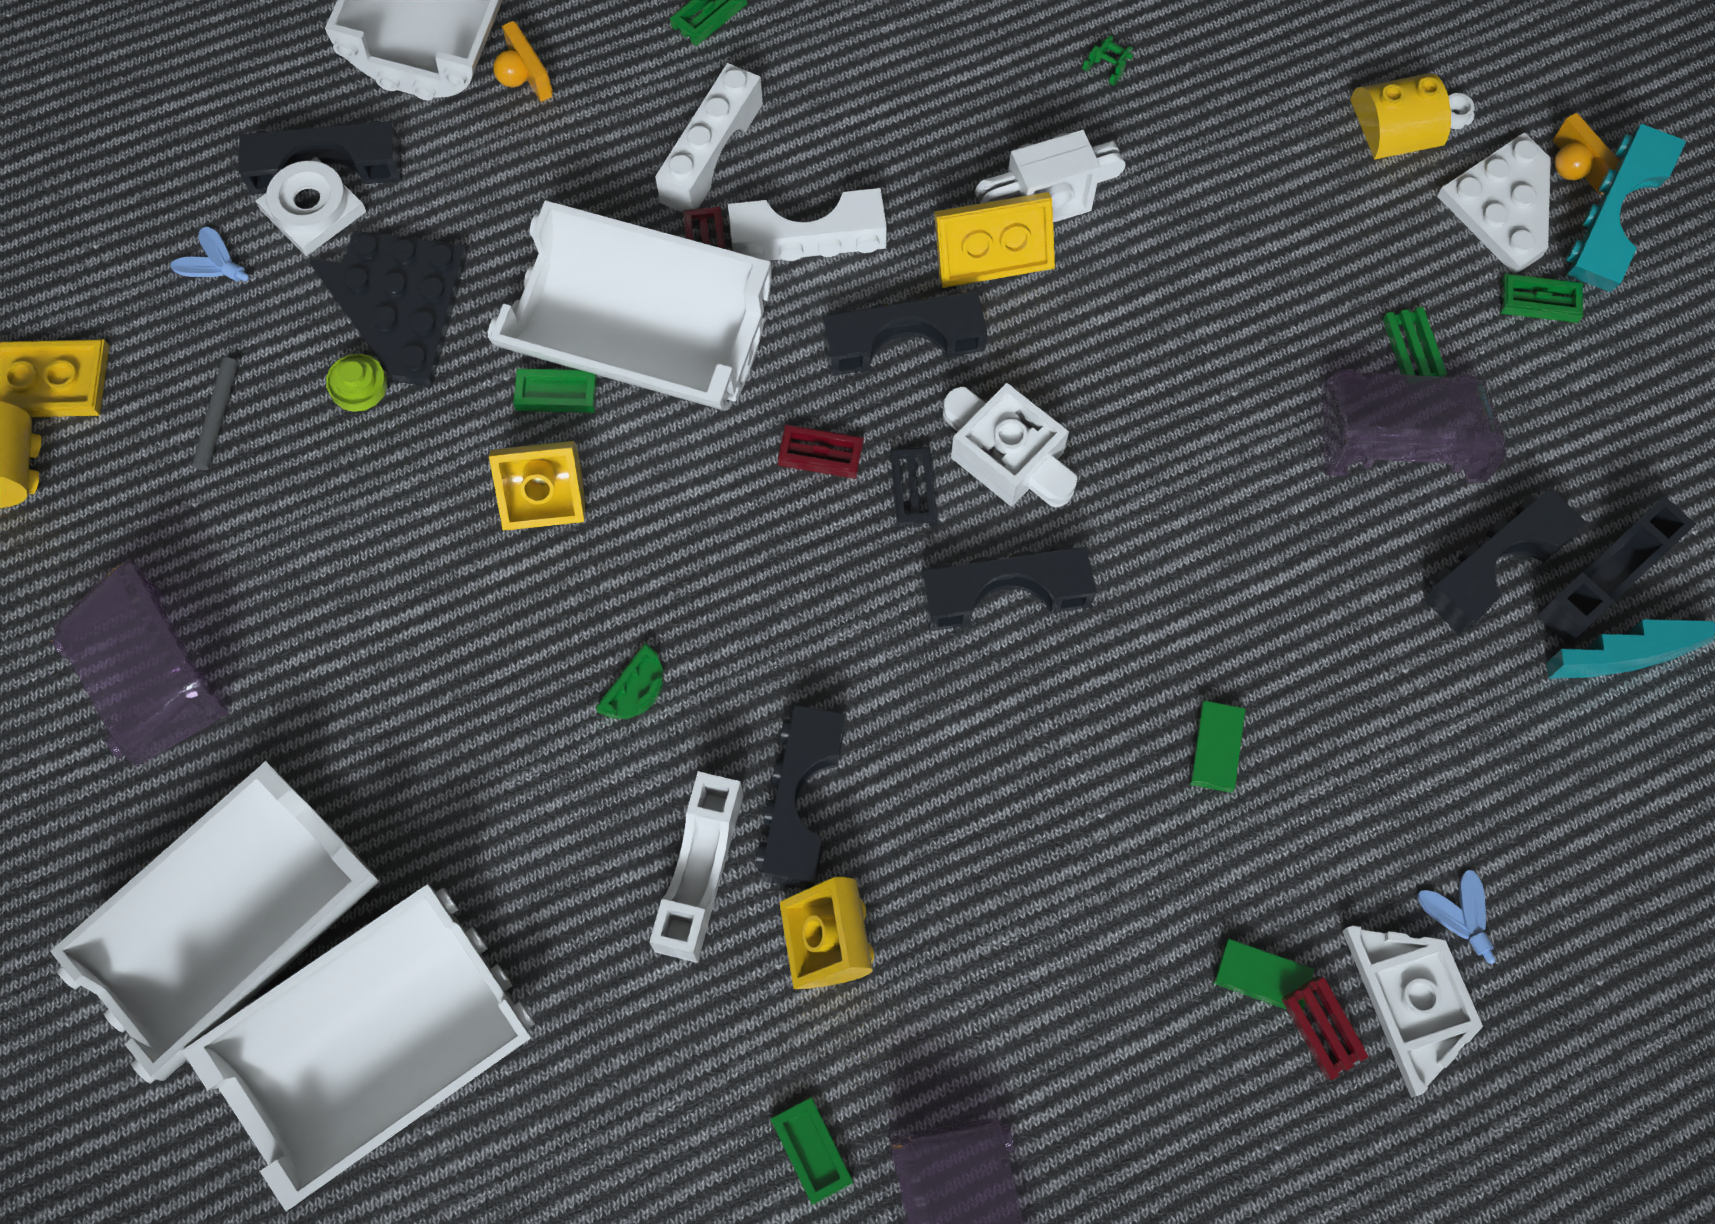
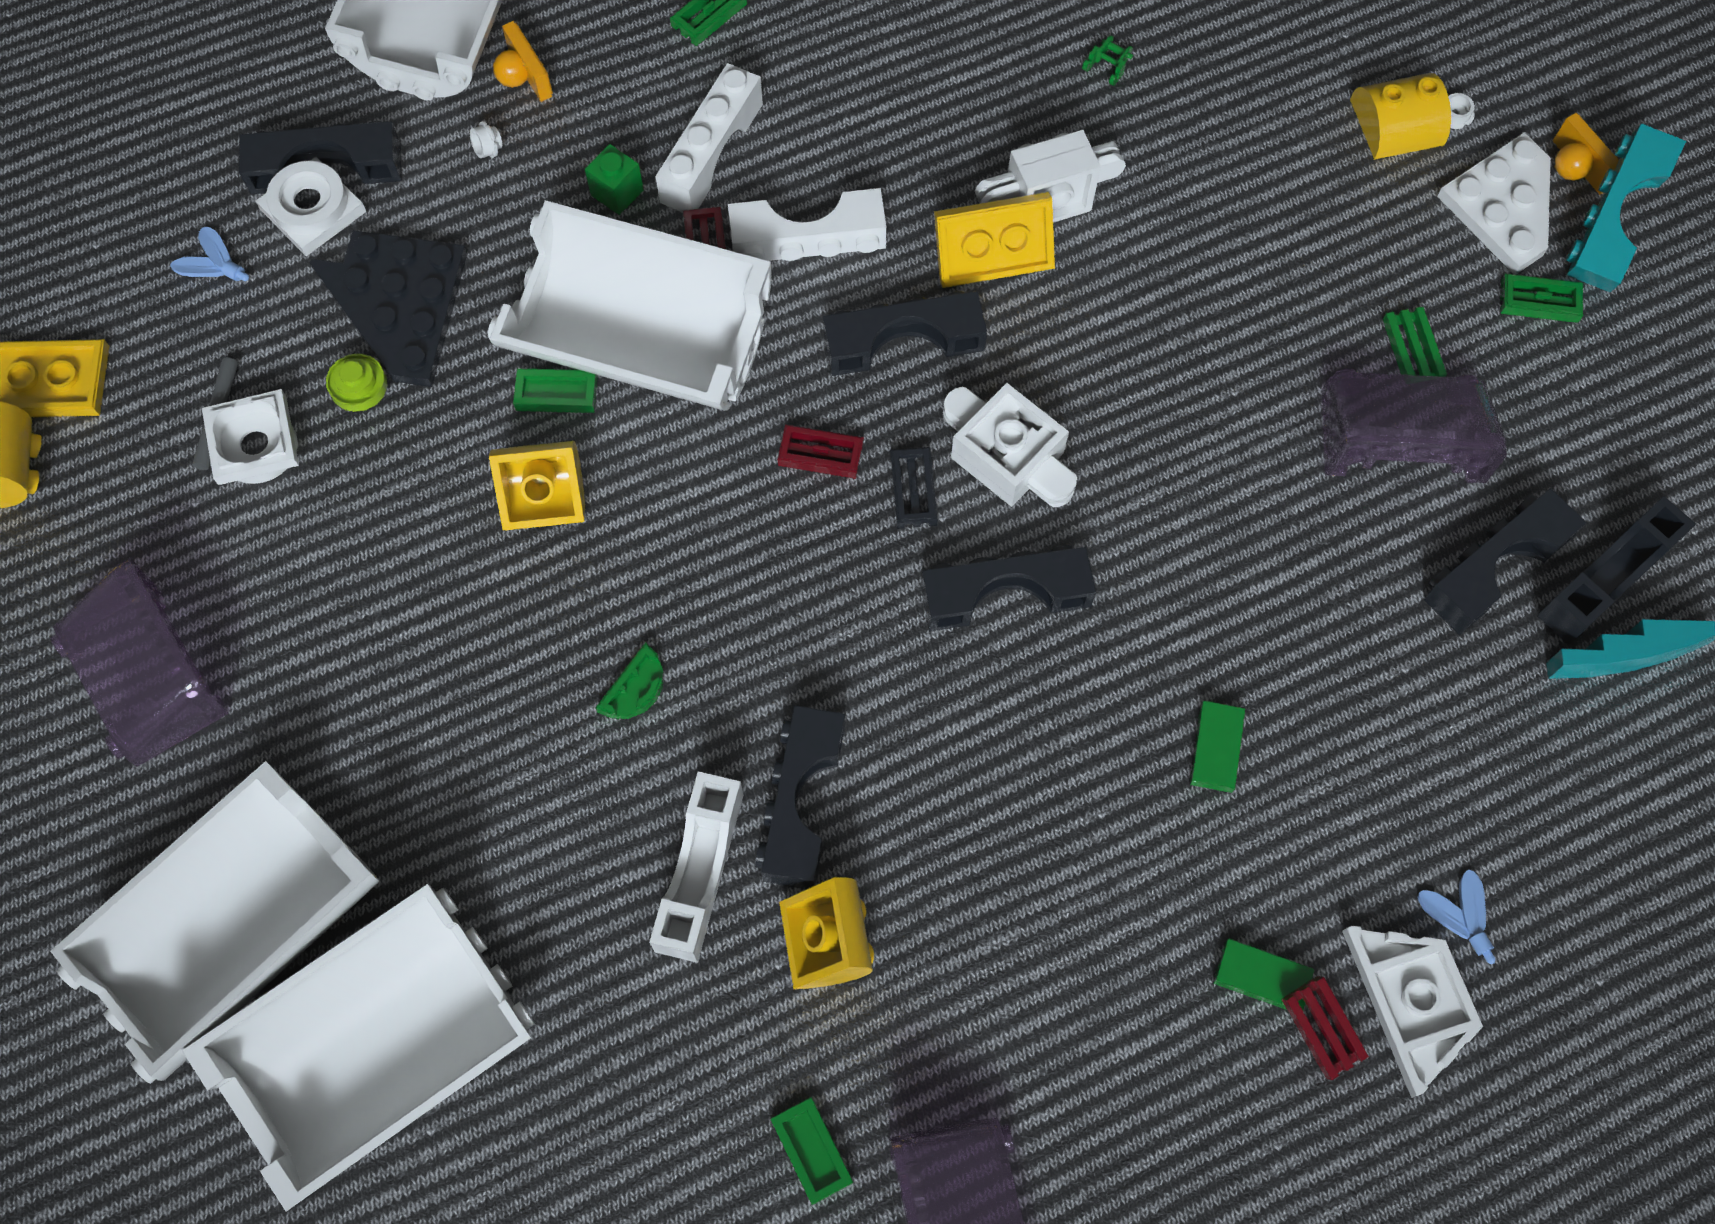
(231, 421): none -> white piece
(485, 140): none -> white plate
(614, 179): none -> green brick

